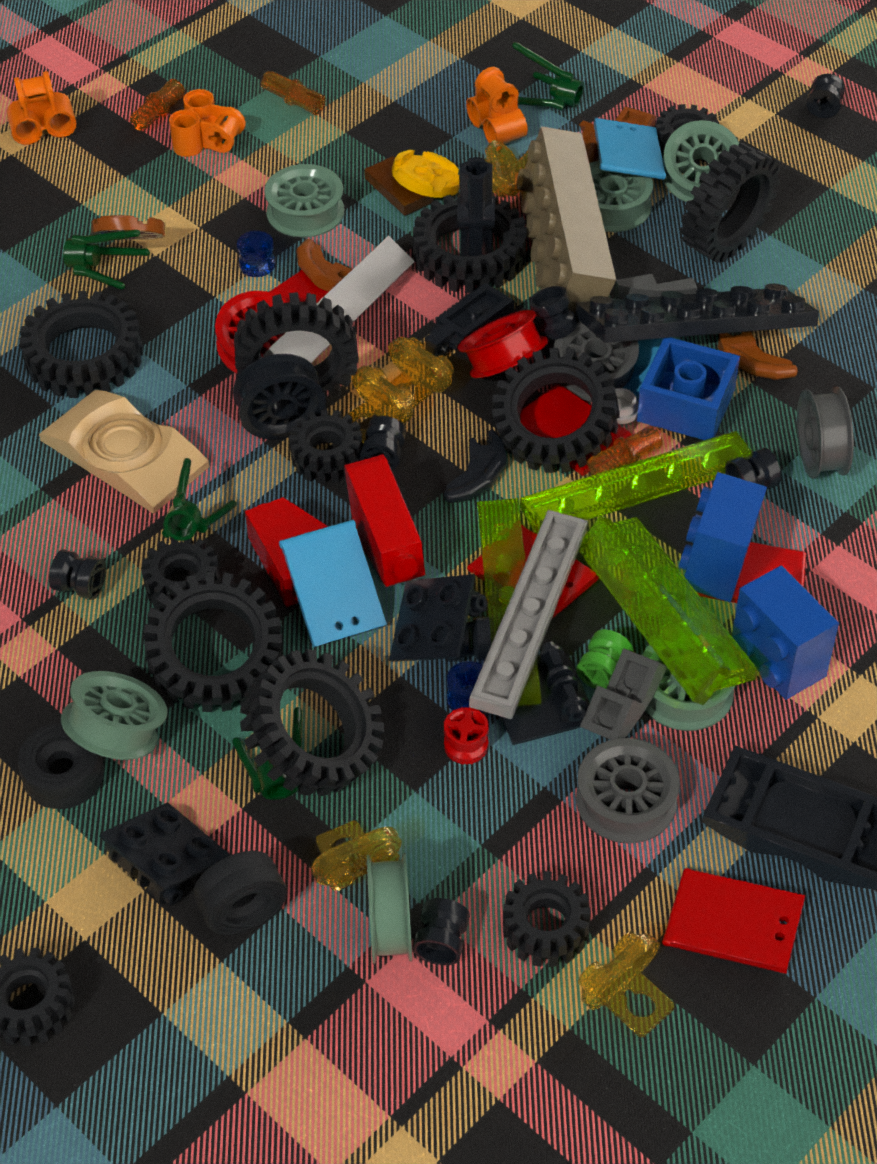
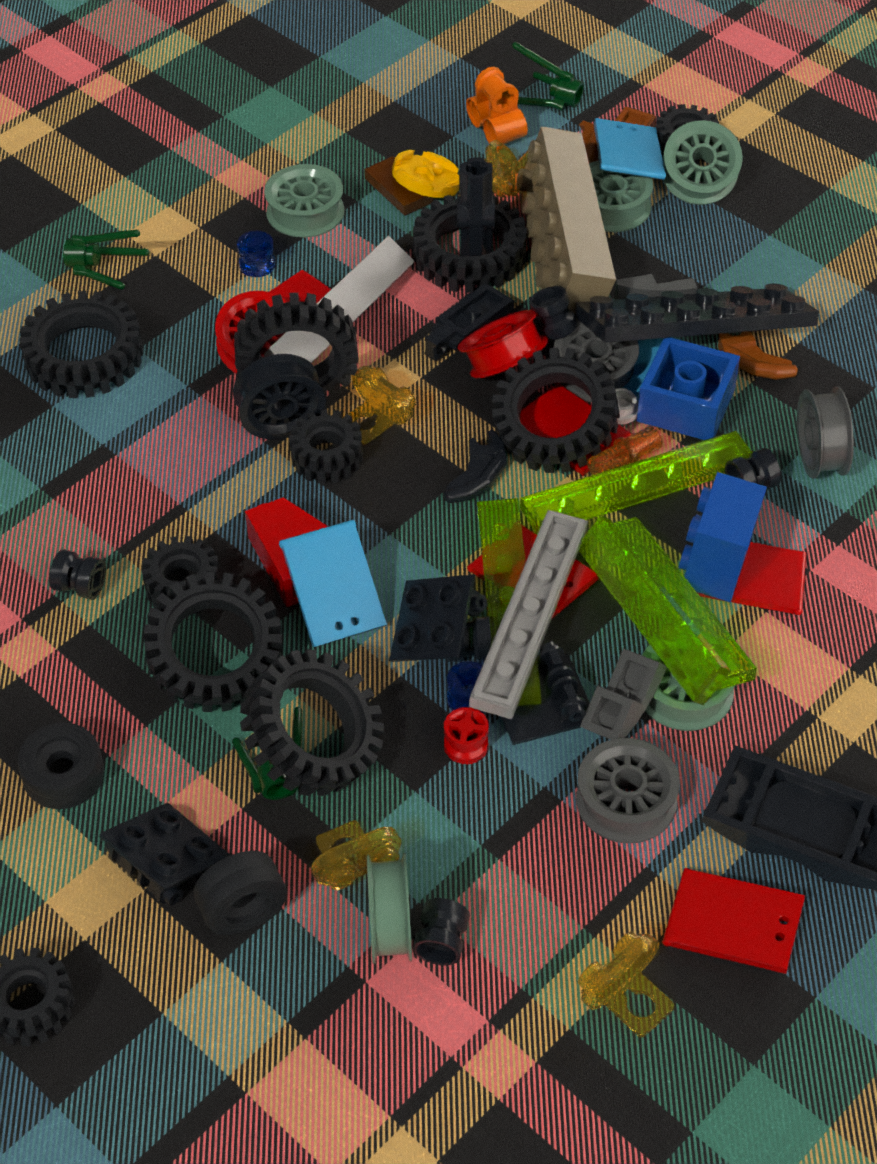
(38, 107): orange piece -> none
(113, 715): sand green wheel -> none
(124, 448): tan slope -> none
(152, 230): dark orange tile -> none
(157, 104): clear orange axle -> none
(184, 516): dark green plant -> none
(203, 125): orange piece -> none
(293, 92): clear orange axle -> none
(318, 269): dark orange piece -> none
(384, 521): red slope -> none
(386, 437): black wheel -> none
(419, 368): clear yellow bracket -> none
(552, 895): black tyre -> none
(604, 652): bright green wheel -> none
(703, 223): black tyre -> none
(784, 632): blue brick -> none
(822, 87): black wheel -> none

